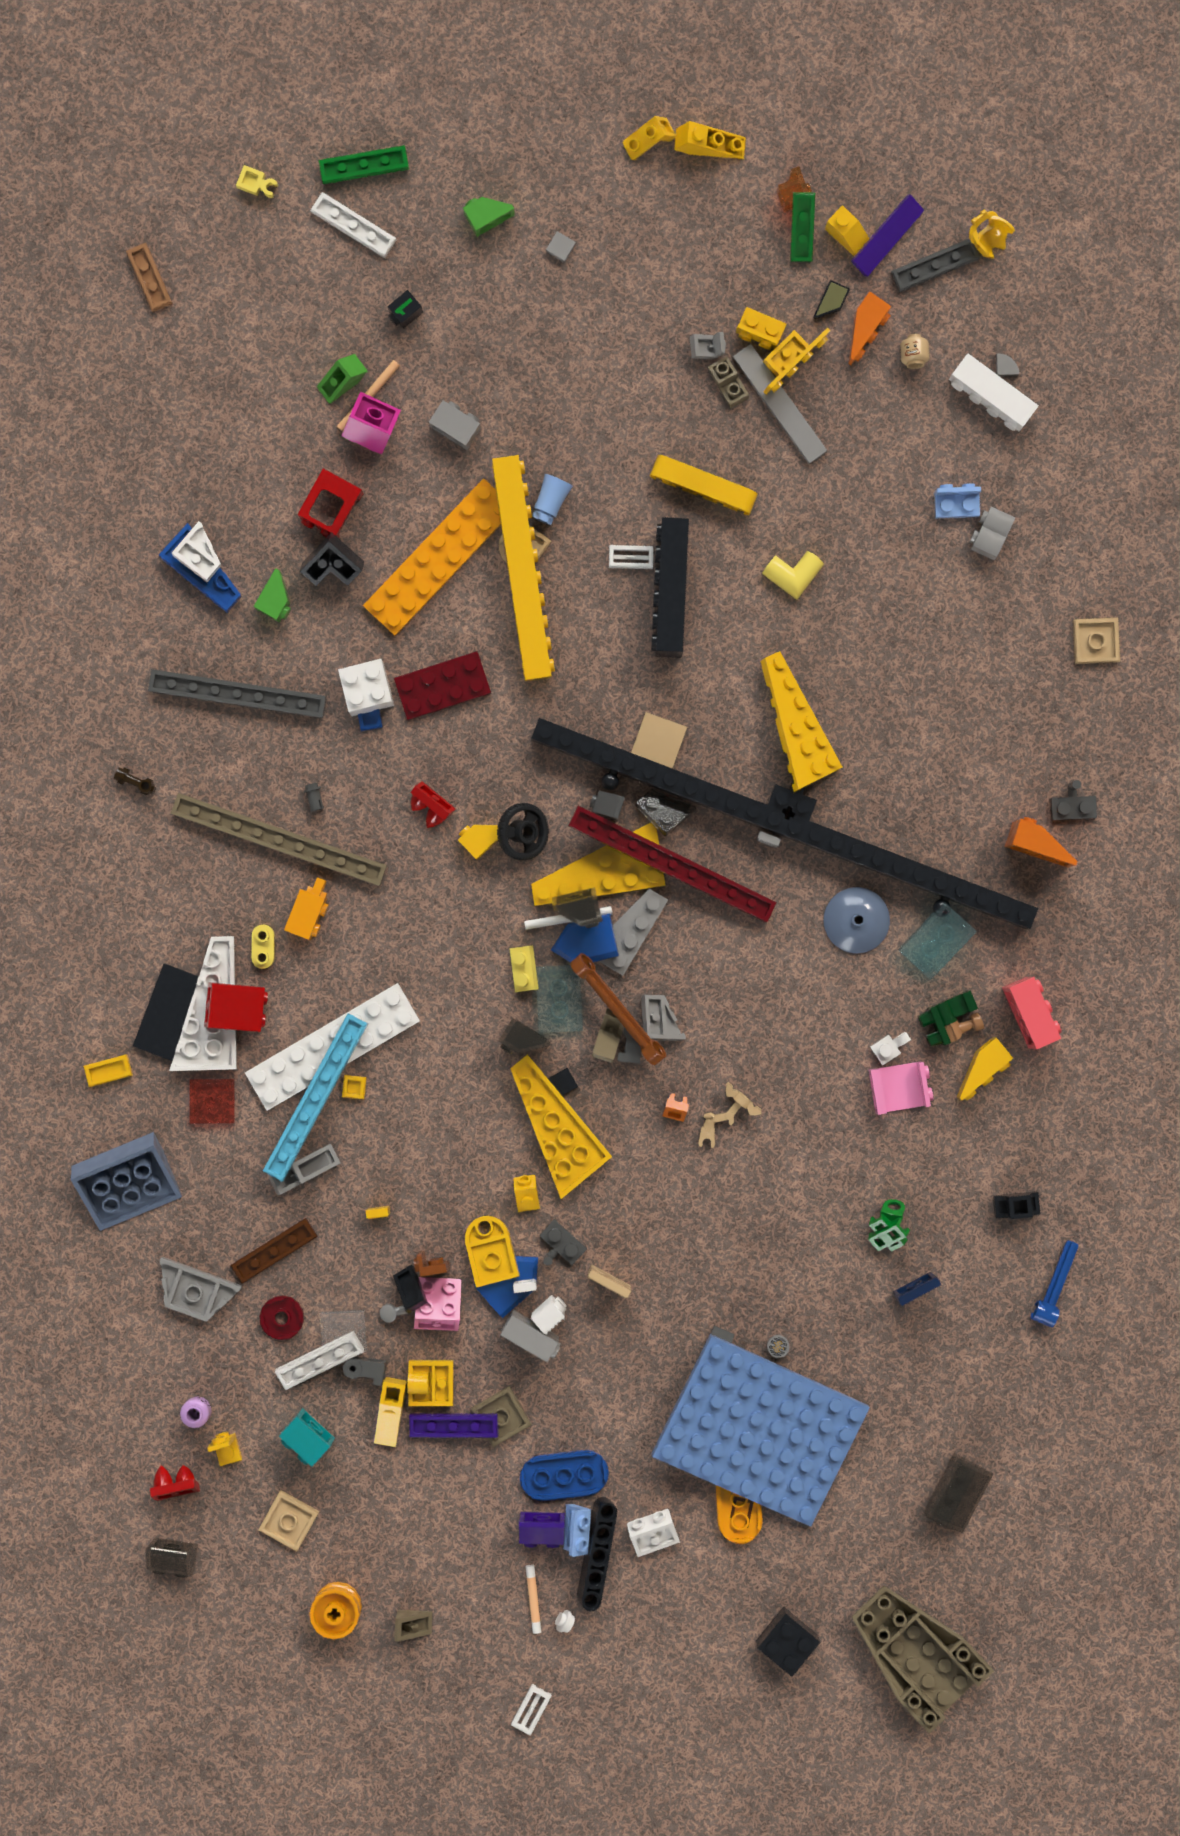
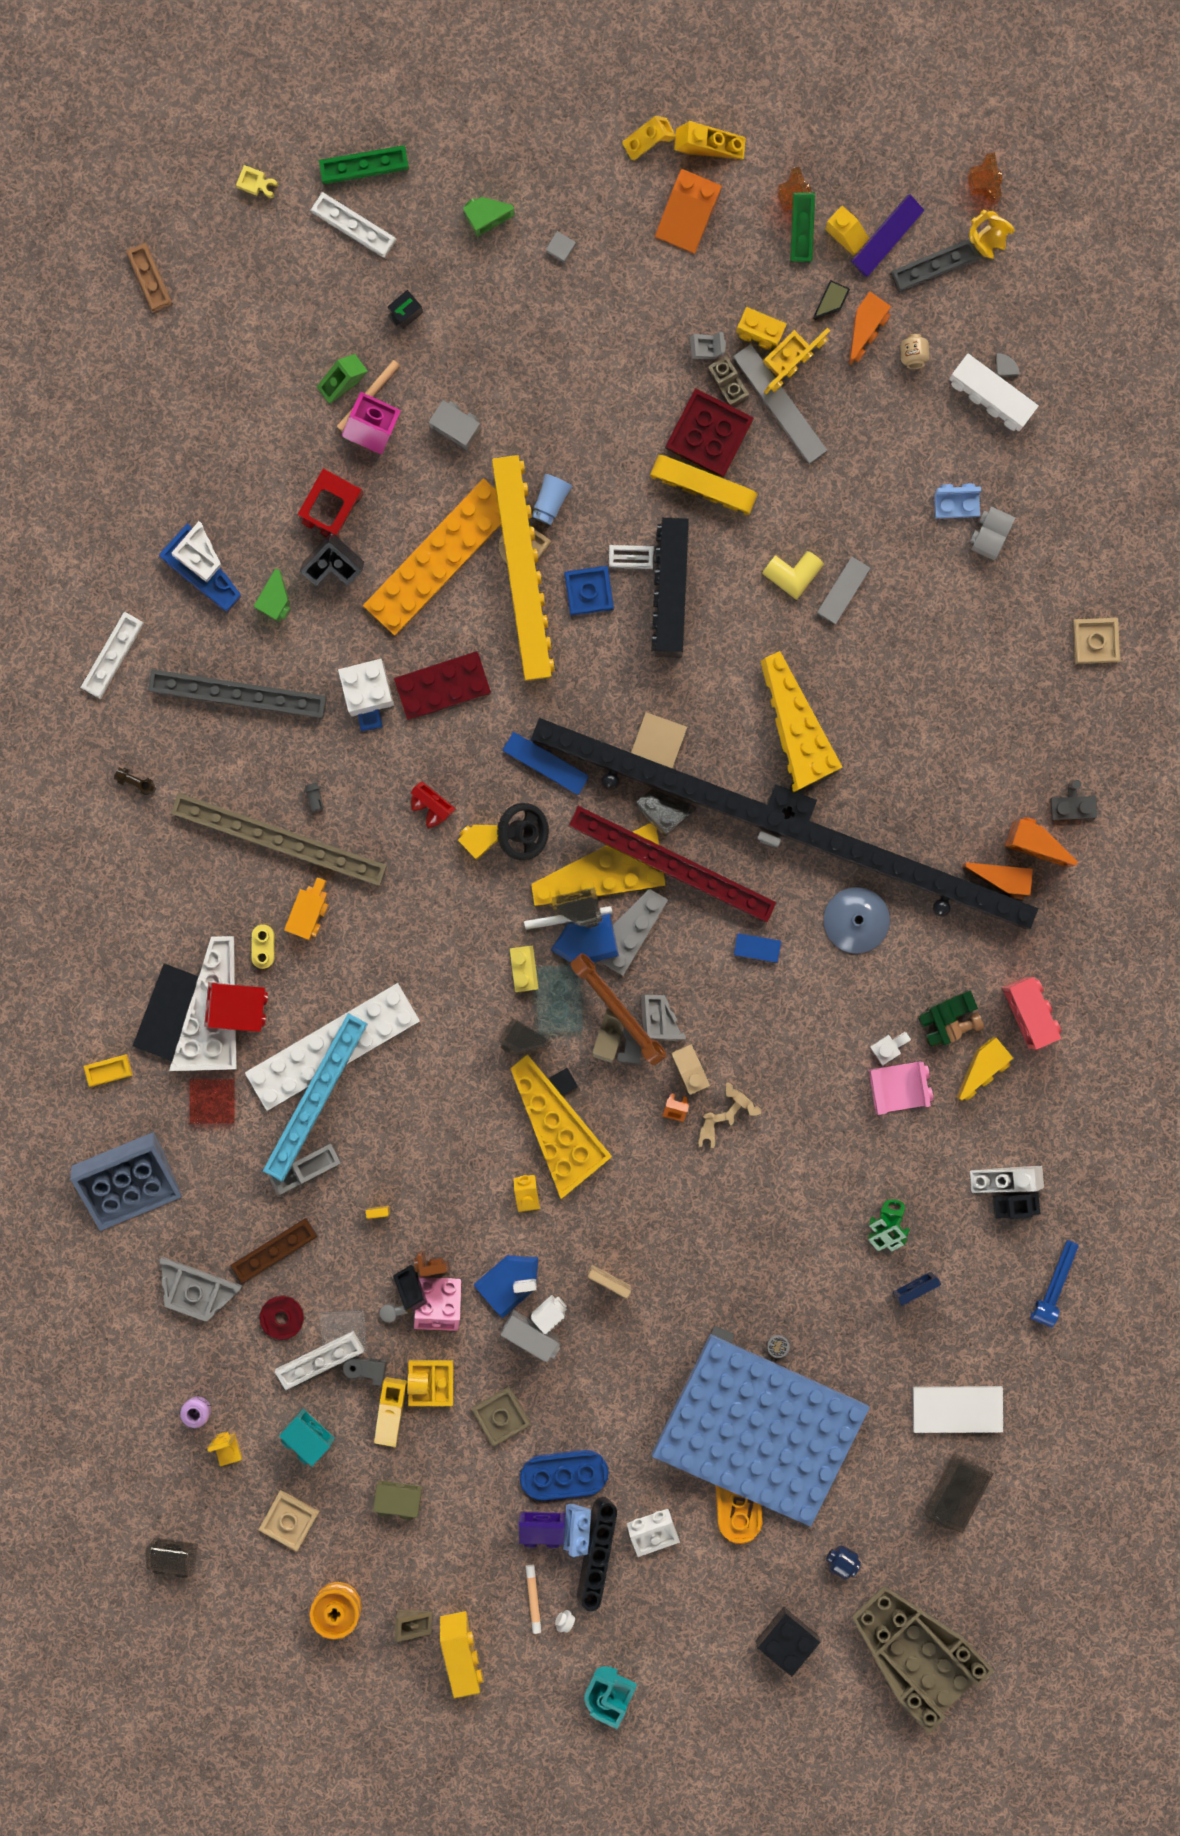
(112, 655): none -> white tile
(165, 1488): red tile -> none
(354, 1087): yellow tile -> none
(397, 1499): none -> olive brick
(453, 1425): dark purple tile -> none
(460, 1655): none -> yellow wedge
(490, 1253): yellow tile -> none
(539, 1692): white tile -> none
(545, 763): none -> blue tile
(562, 1243): dark grey plate -> none
(589, 590): none -> blue tile
(607, 805): dark grey slope -> none
(608, 1696): none -> teal brick
(688, 211): none -> orange slope
(690, 1069): none -> tan slope
(709, 433): none -> dark red plate
(757, 947): none -> blue tile
(843, 590): none -> light grey tile
(843, 1562): none -> dark blue head
(937, 940): clear light blue tile -> none
(958, 1409): none -> white tile
(986, 179): none -> clear orange brick
(1006, 879): none -> orange slope
(1007, 1179): none -> white slope

